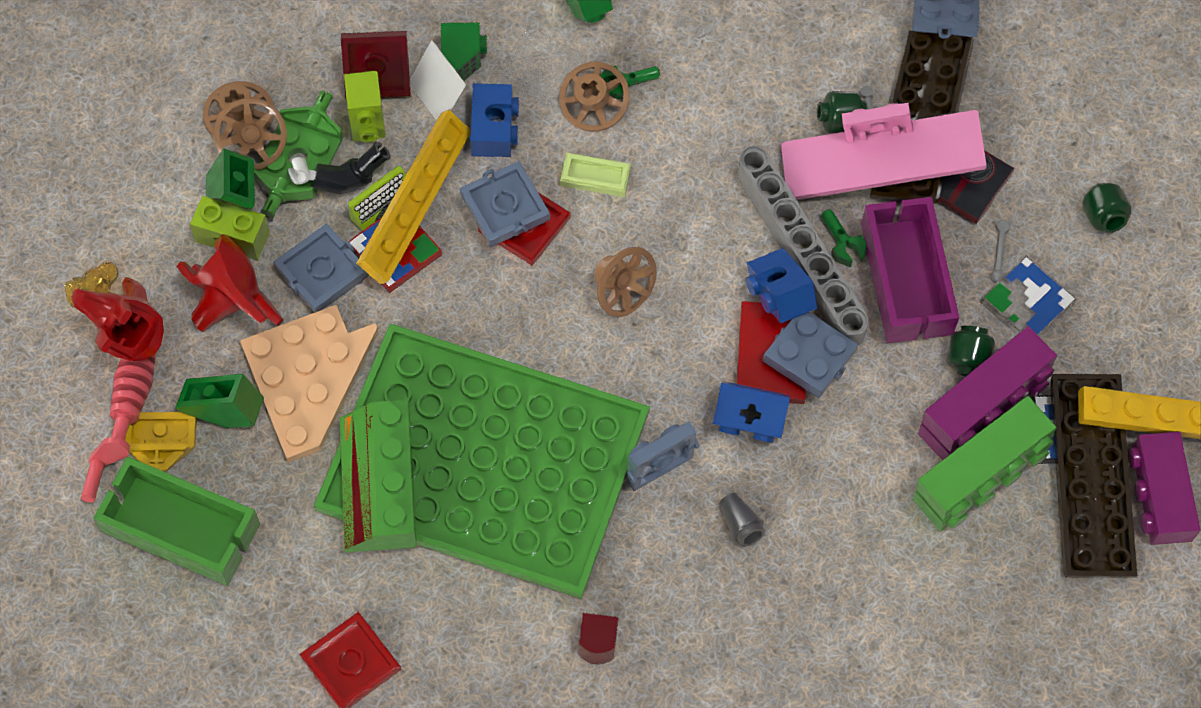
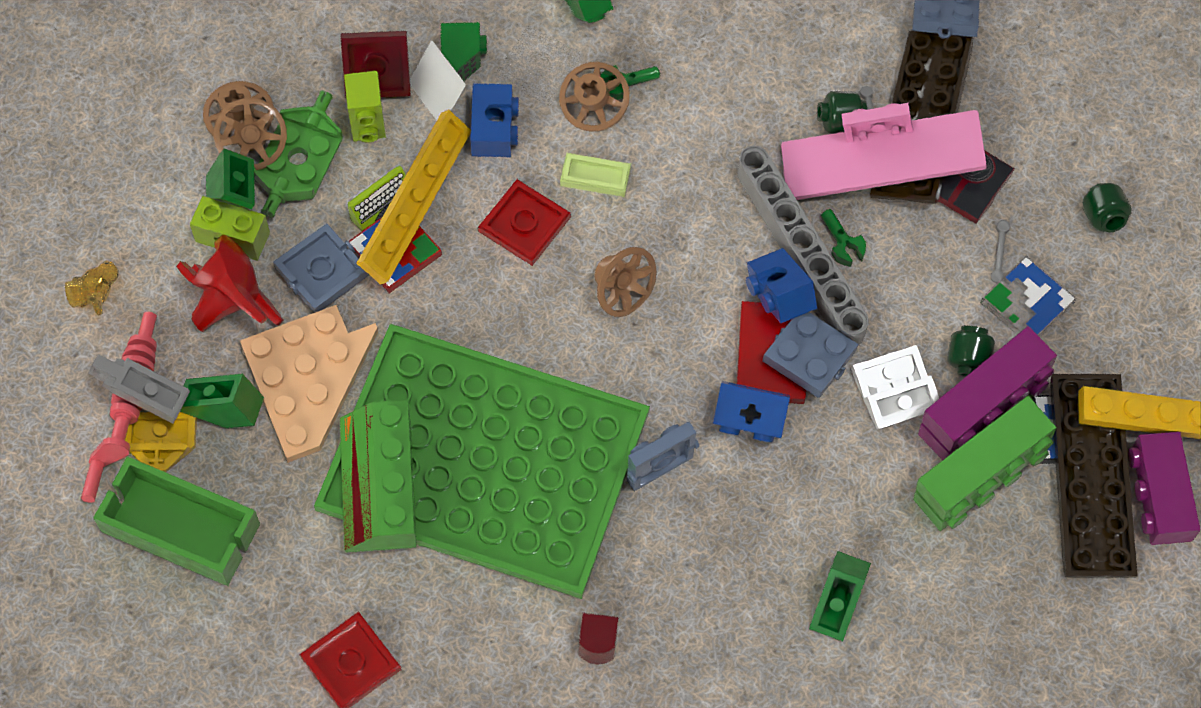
(125, 322): red piece -> none
(141, 386): none -> light grey hinge
(343, 178): black arm -> none
(504, 203): sand blue plate -> none
(742, 521): flat silver cone -> none
(840, 596): none -> green slope
(895, 387): none -> white slope
(909, 270): magenta piece -> none

